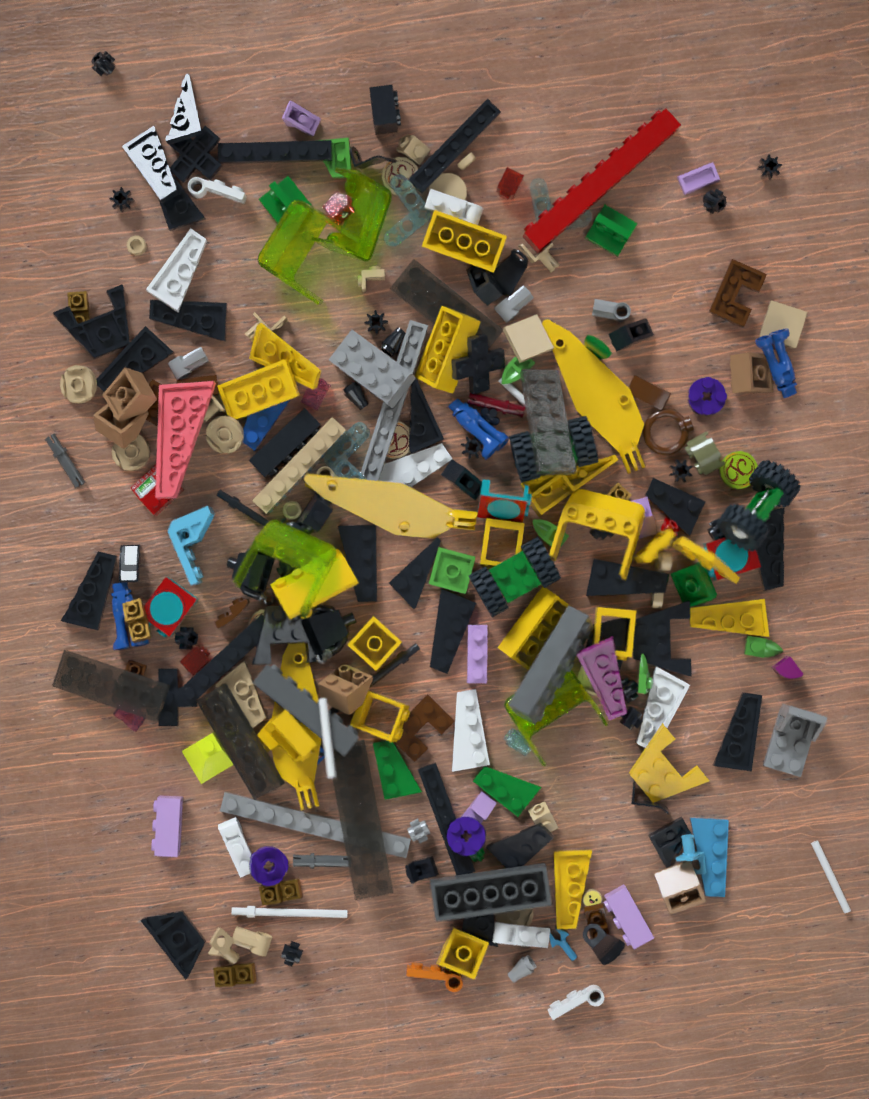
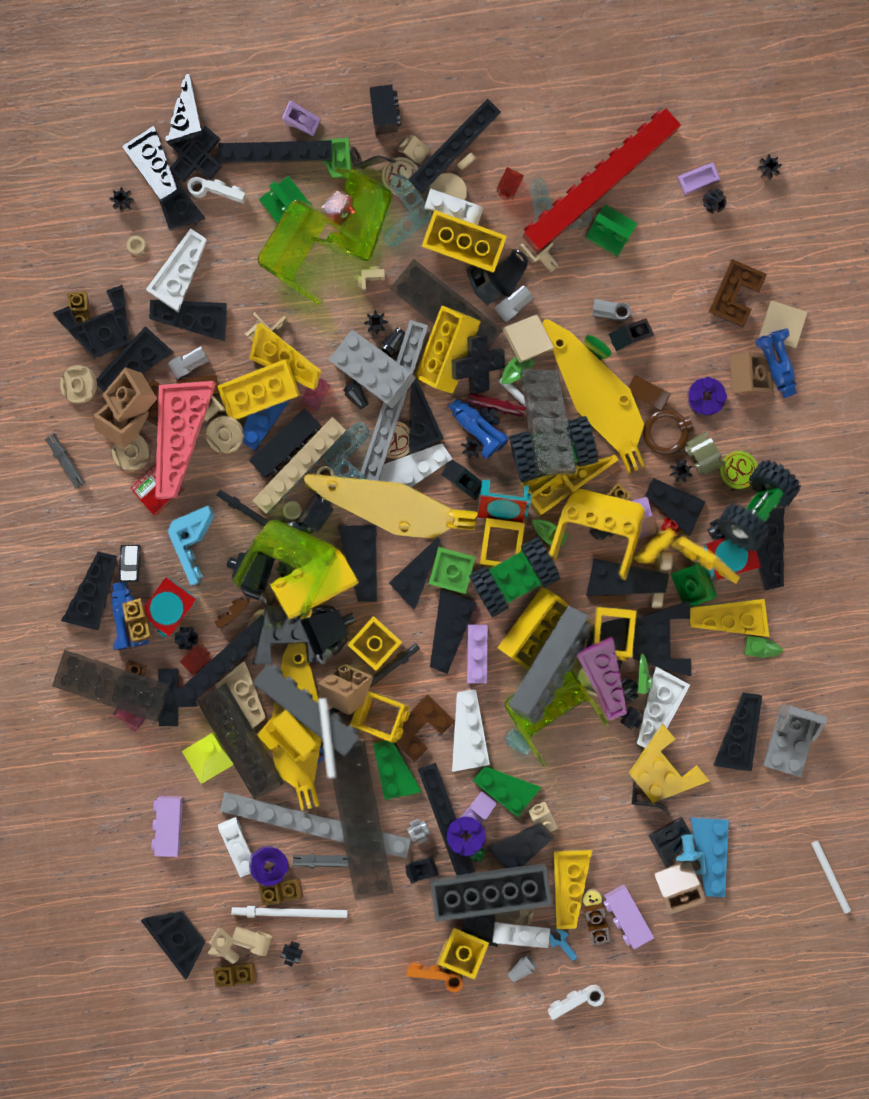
(103, 63): black gear -> none
(604, 946): black piece -> none
(787, 668): magenta brick -> none

